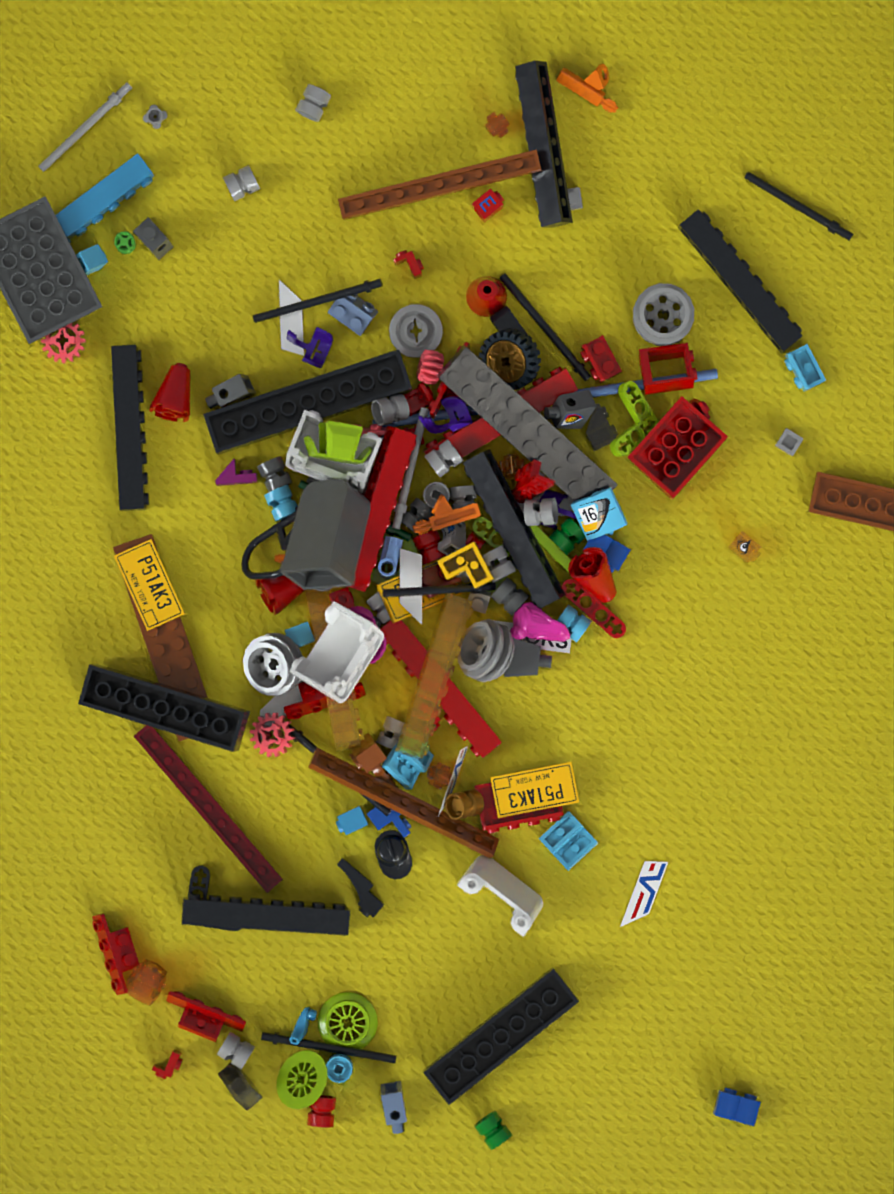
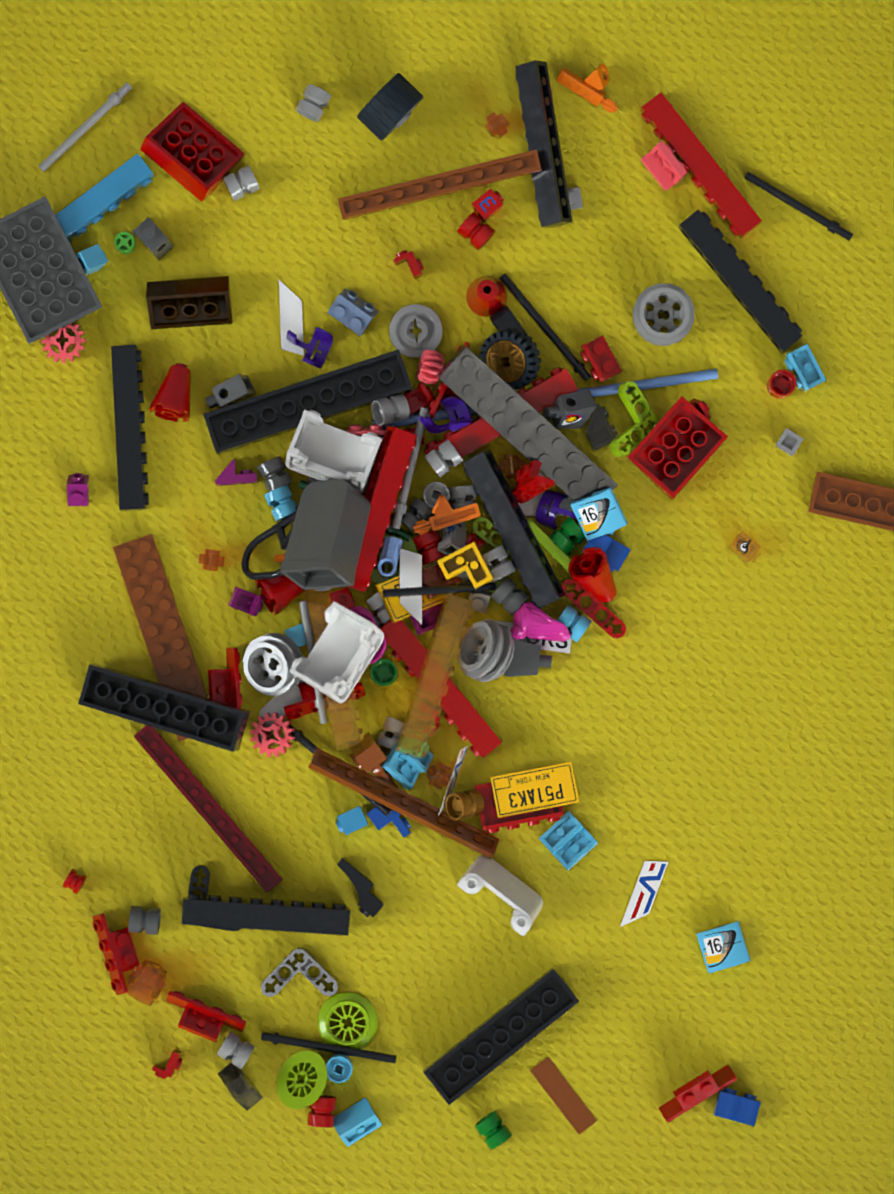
(74, 881): none -> red wheel
(78, 490): none -> magenta bracket
(144, 920): none -> dark grey wheel
(149, 585): yellow tile -> none
(154, 110): light grey plate -> none
(189, 302): none -> dark brown slope
(191, 151): none -> red slope
(211, 560): none -> clear orange gear
(225, 683): none -> red bracket
(246, 601): none -> magenta bracket
(302, 1025): dark azure arm -> none
(303, 968): none -> light grey beam
(320, 701): none -> light grey bar
(339, 442): lime piece -> none
(356, 1122): none -> medium azure panel
(366, 286): black bar -> none
(383, 672): none -> green wheel
(390, 106): none -> black wheel
(393, 854): black piece -> none
(394, 1106): sand blue torso -> none
(429, 620): none -> magenta slope
(476, 231): none -> red wheel
(538, 512): light grey wheel -> none
(563, 1095): none -> dark orange sticker
(664, 166): none -> coral bracket
(665, 353): red window -> none
(696, 1092): none -> red bracket
(700, 165): none -> red brick
(723, 947): none -> slope
(781, 384): none -> red wheel

